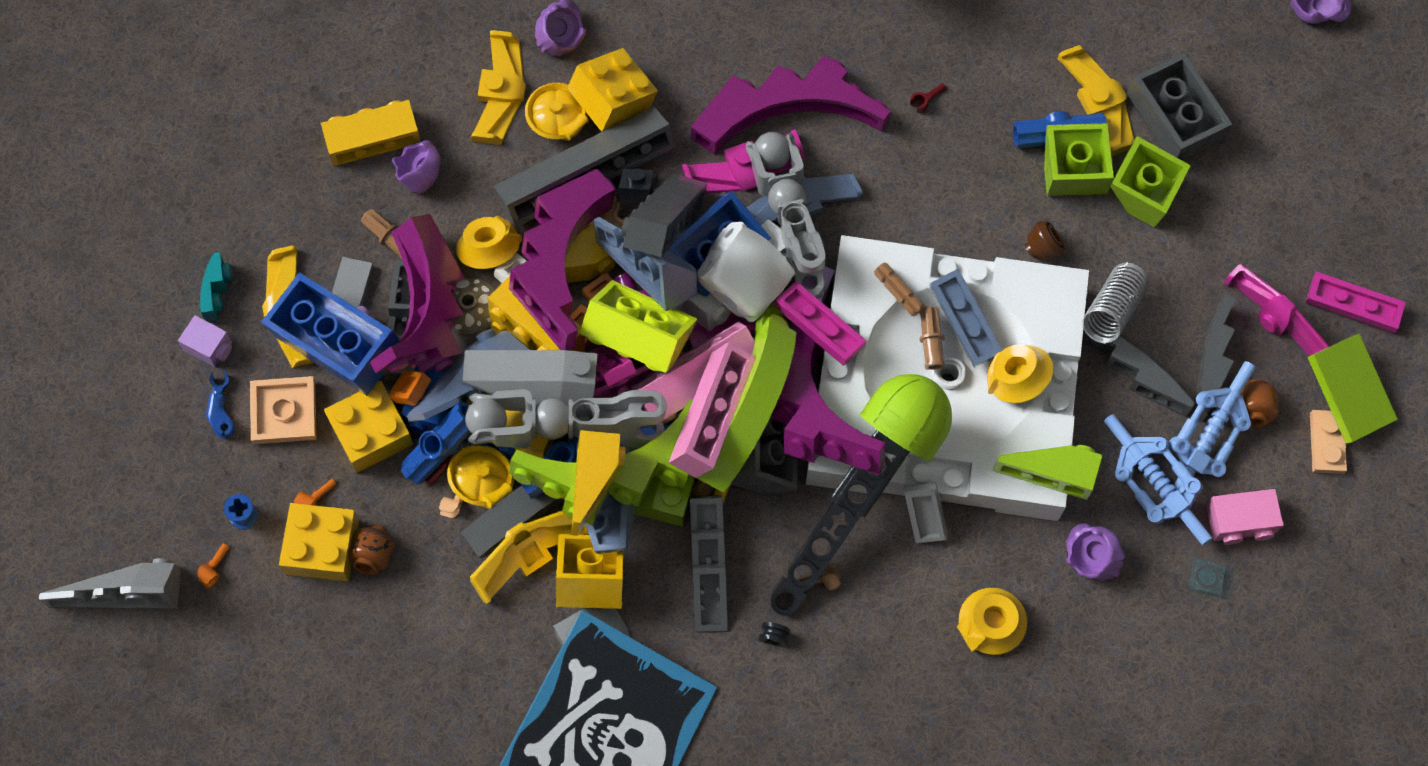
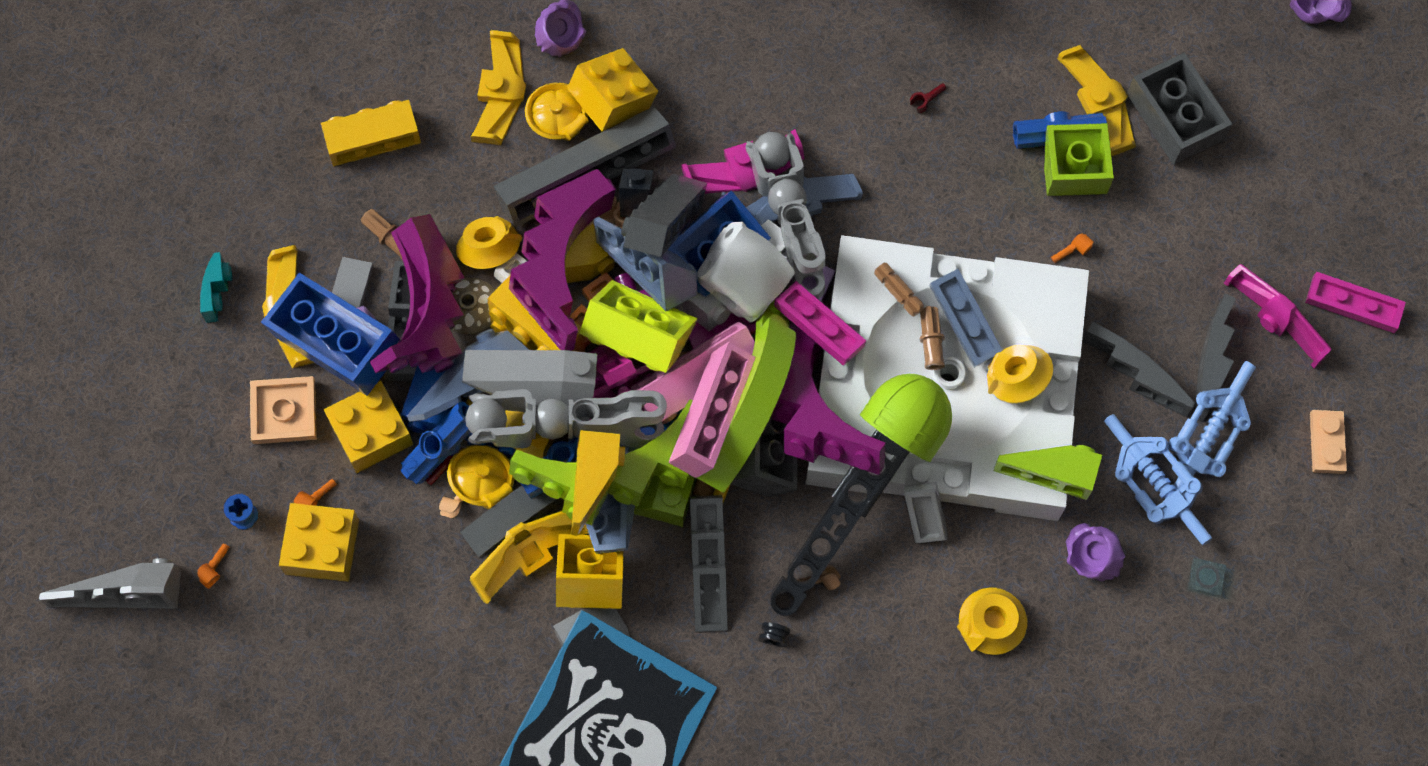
(205, 341): lavender brick -> none
(216, 413): blue arm -> none
(371, 549): dark orange head -> none
(409, 387): orange plate -> none
(418, 166): medium lavender hair -> none
(782, 93): magenta arch -> none
(1044, 242): reddish brown cone -> none
(1081, 243): none -> orange hand
(1111, 309): light grey piece -> none
(1148, 181): lime slope -> none
(1244, 516): bright pink brick -> none
(1261, 402): dark orange head -> none
(1352, 388): lime tile -> none

